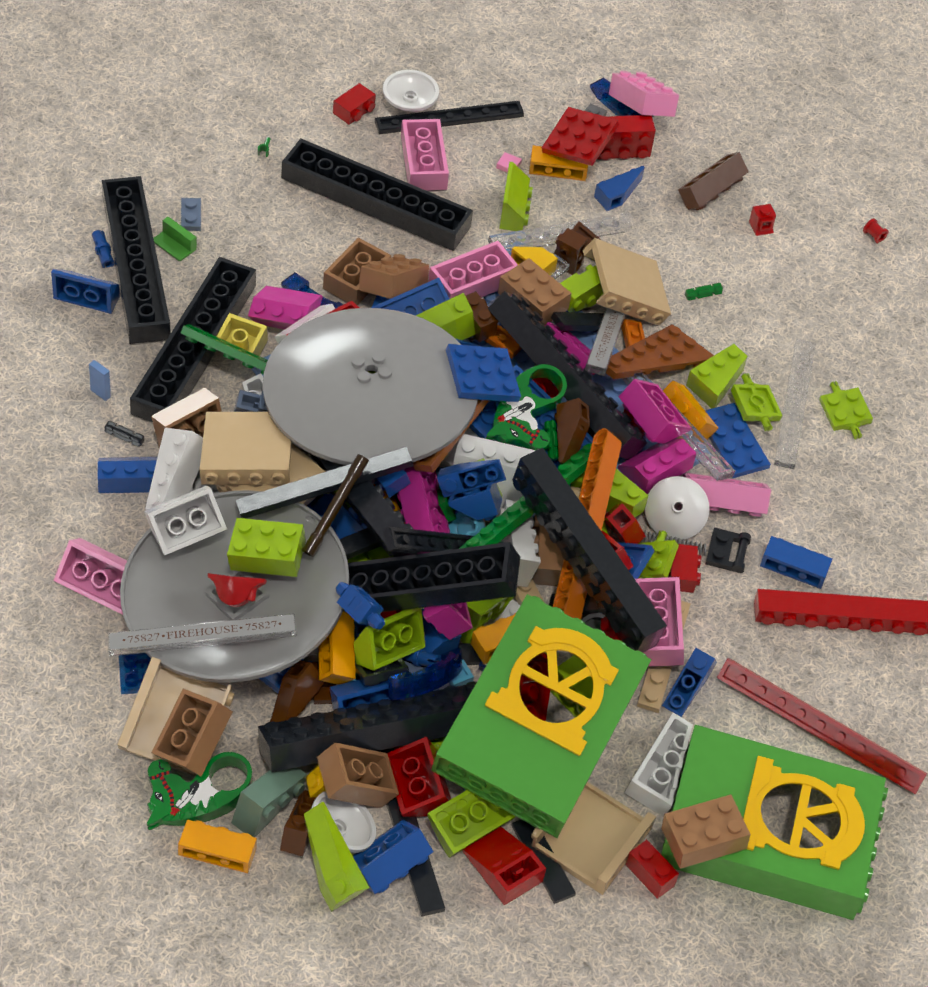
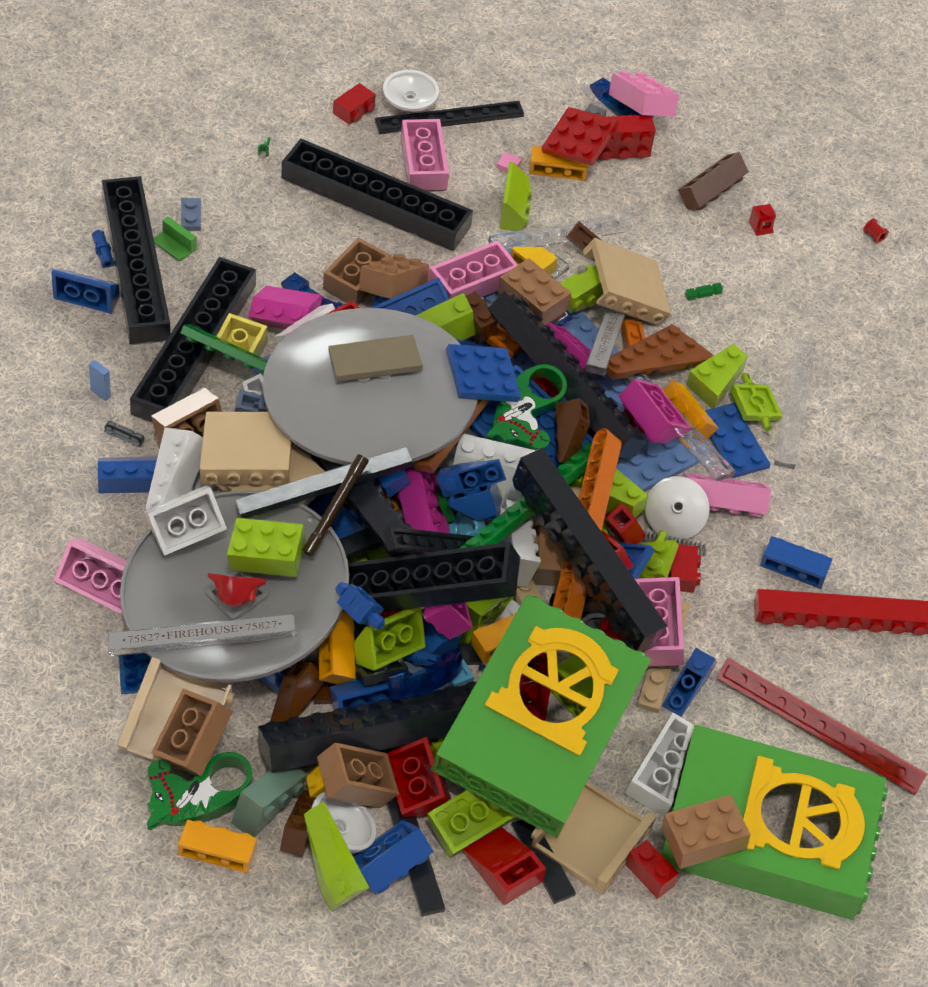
(375, 358): none -> dark tan tile
(550, 428): green axle -> none
(570, 249): reddish brown brick -> none
(577, 321): black tile -> none
(616, 190): blue slope -> none
(659, 463): dark pink slope -> none
(721, 546): black plate -> none
(846, 409): lime plate -> none

